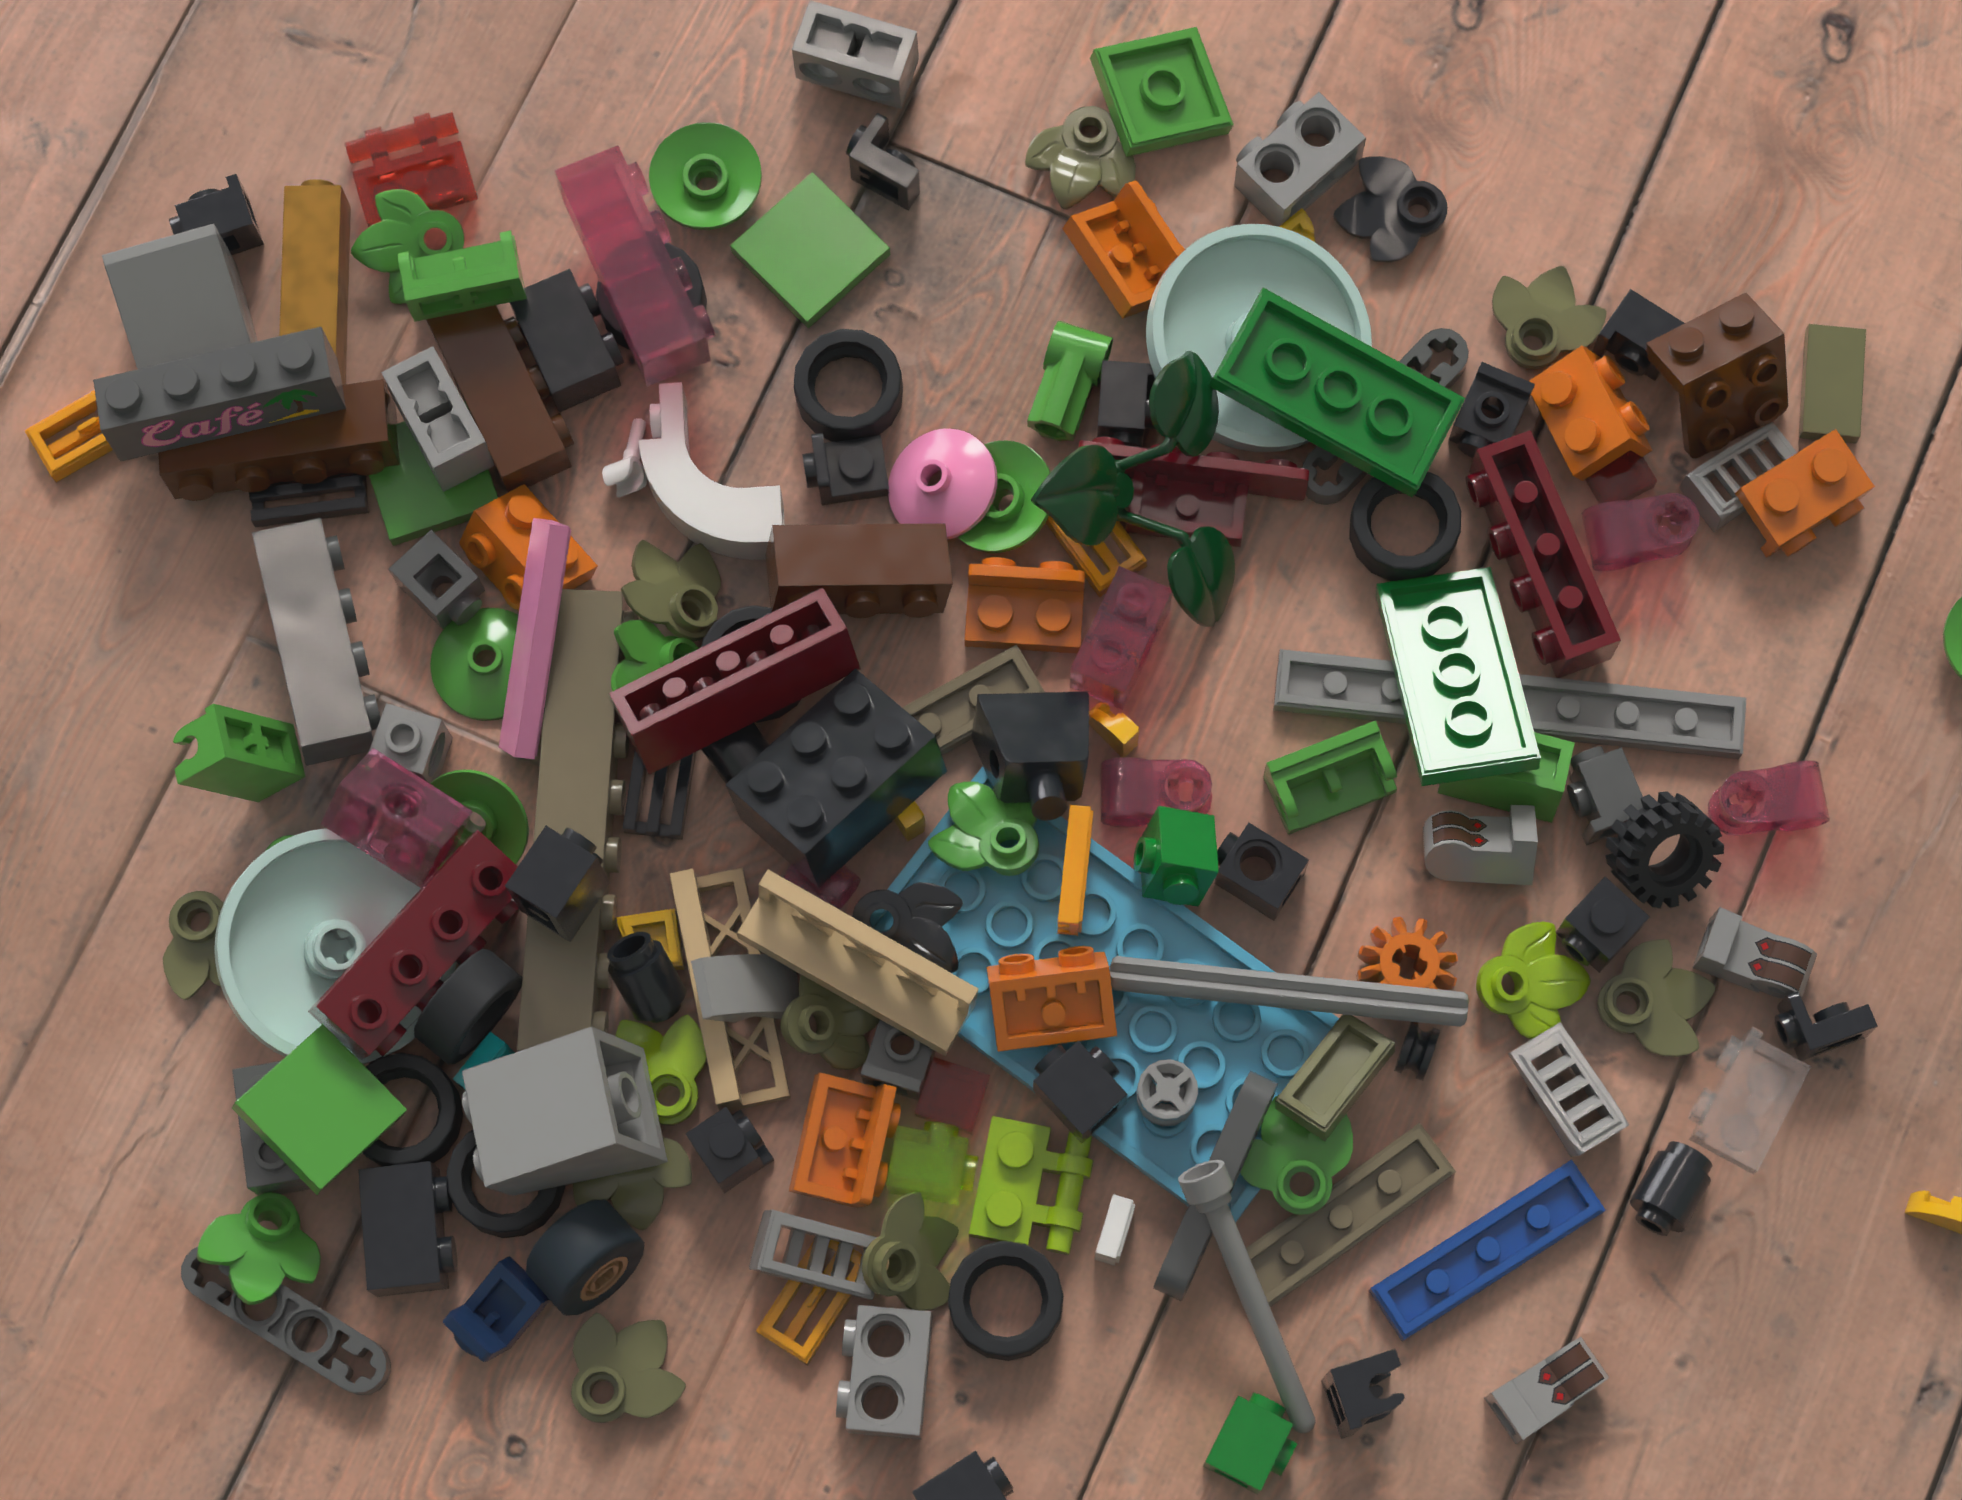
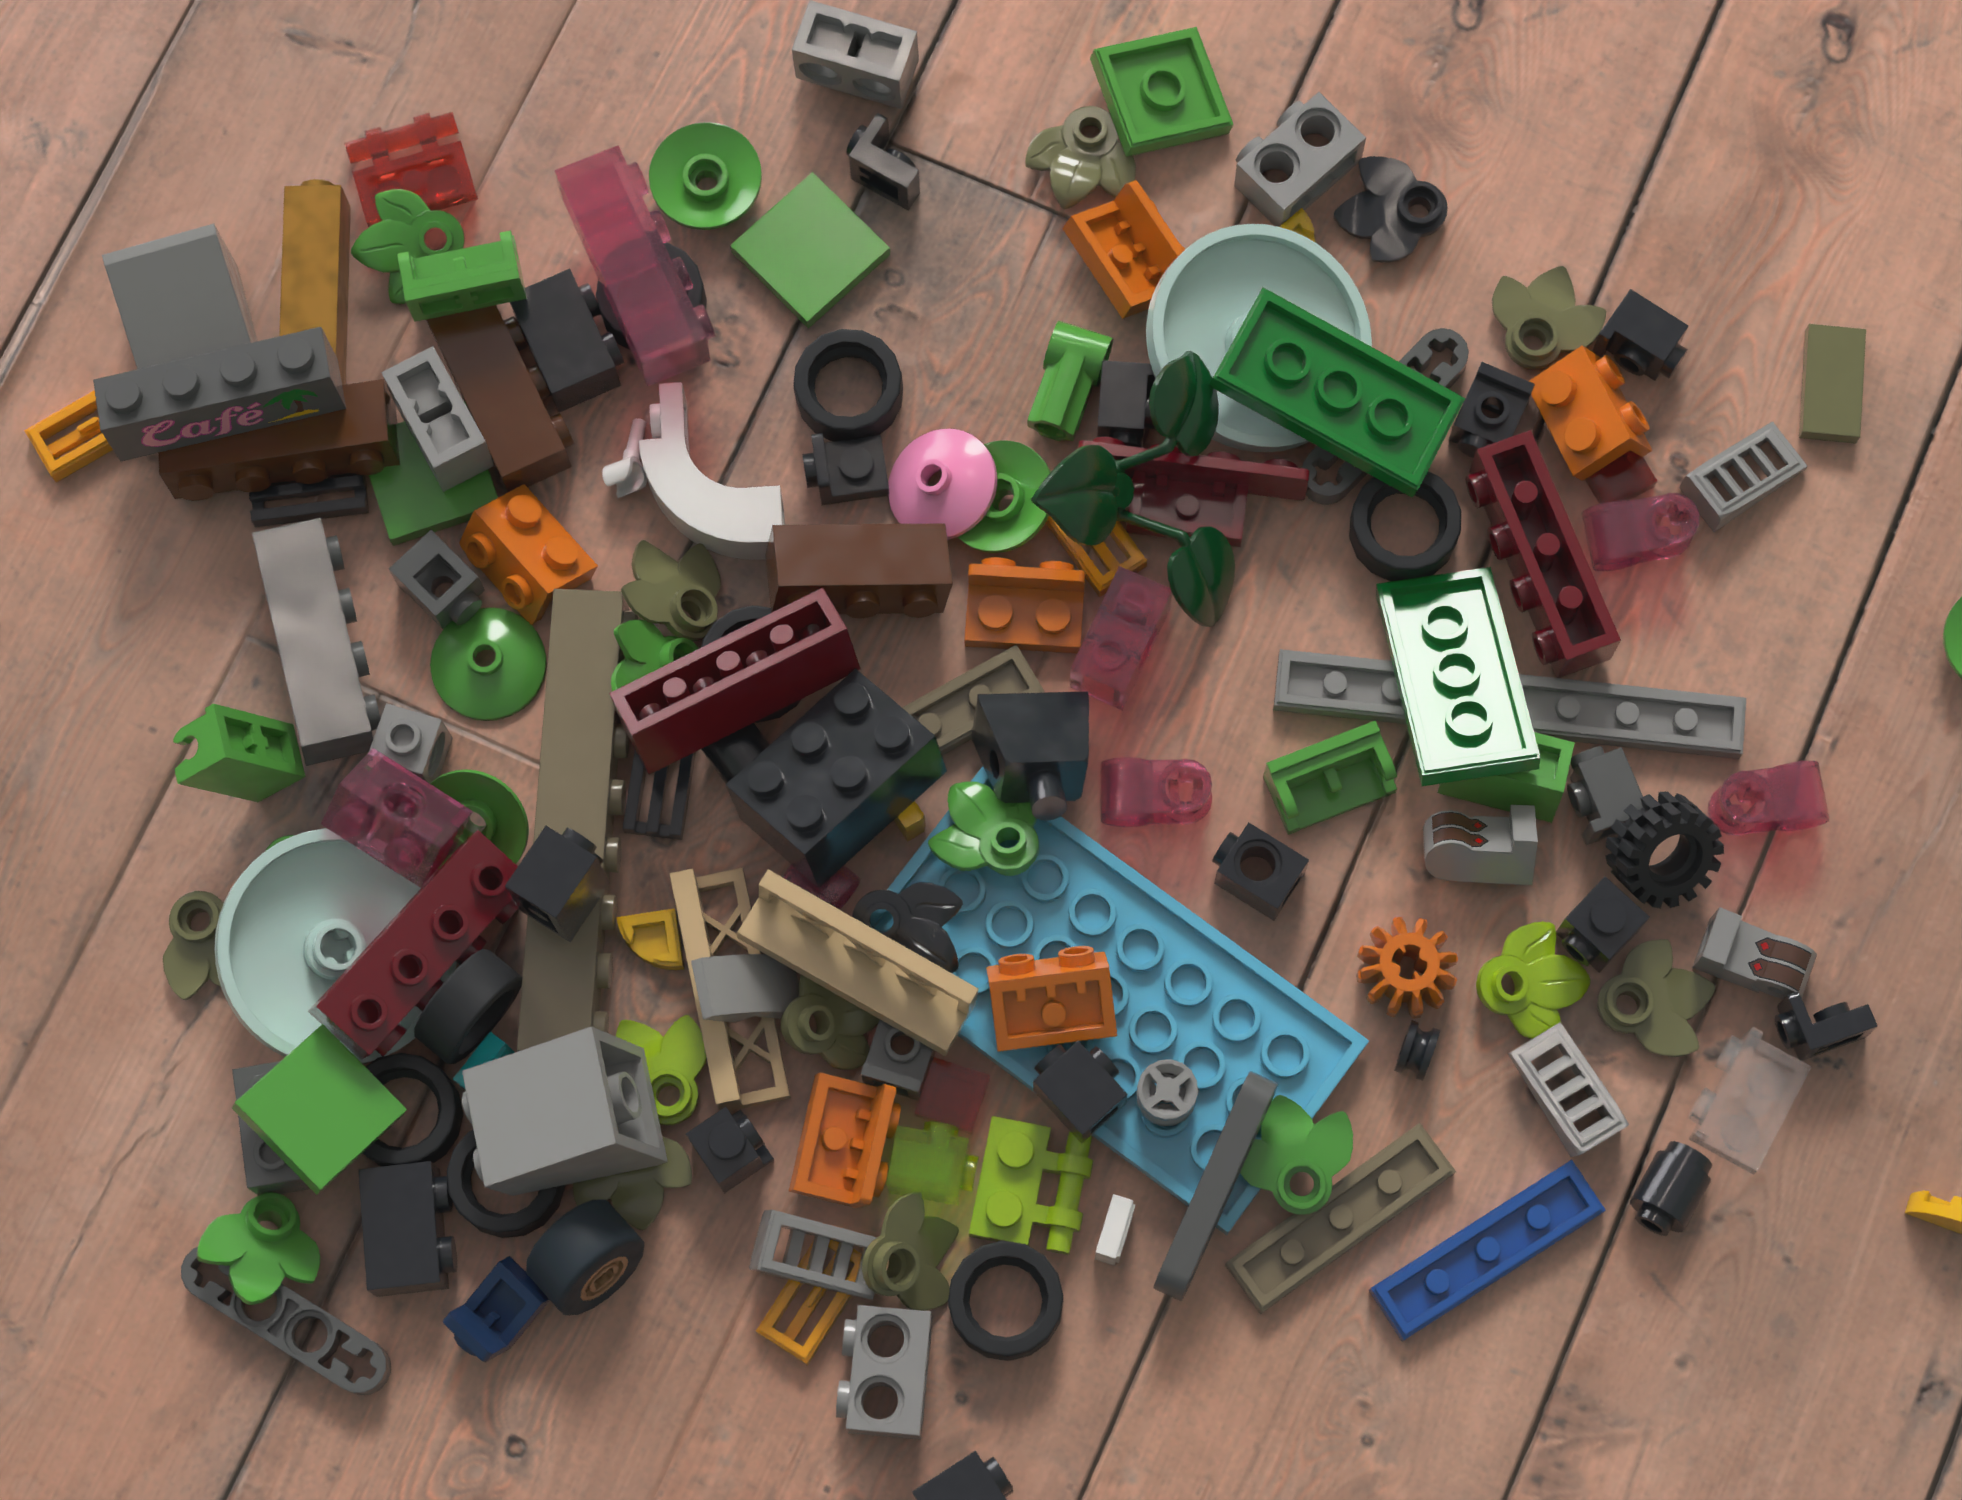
(226, 209): black brick -> none
(534, 638): bright pink tile -> none
(630, 1363): olive plate -> none
(646, 977): black brick -> none
(1075, 870): light orange tile -> none
(1116, 730): tile -> none
(1177, 856): green brick -> none
(1208, 1189): light grey piece -> none
(1252, 1443): green brick -> none
(1289, 991): light grey axle -> none
(1335, 1076): olive tile -> none
(1351, 1396): black hinge -> none
(1546, 1389): light grey leg -> none
(1725, 372): reddish brown bracket -> none
(1805, 492): orange bracket -> none

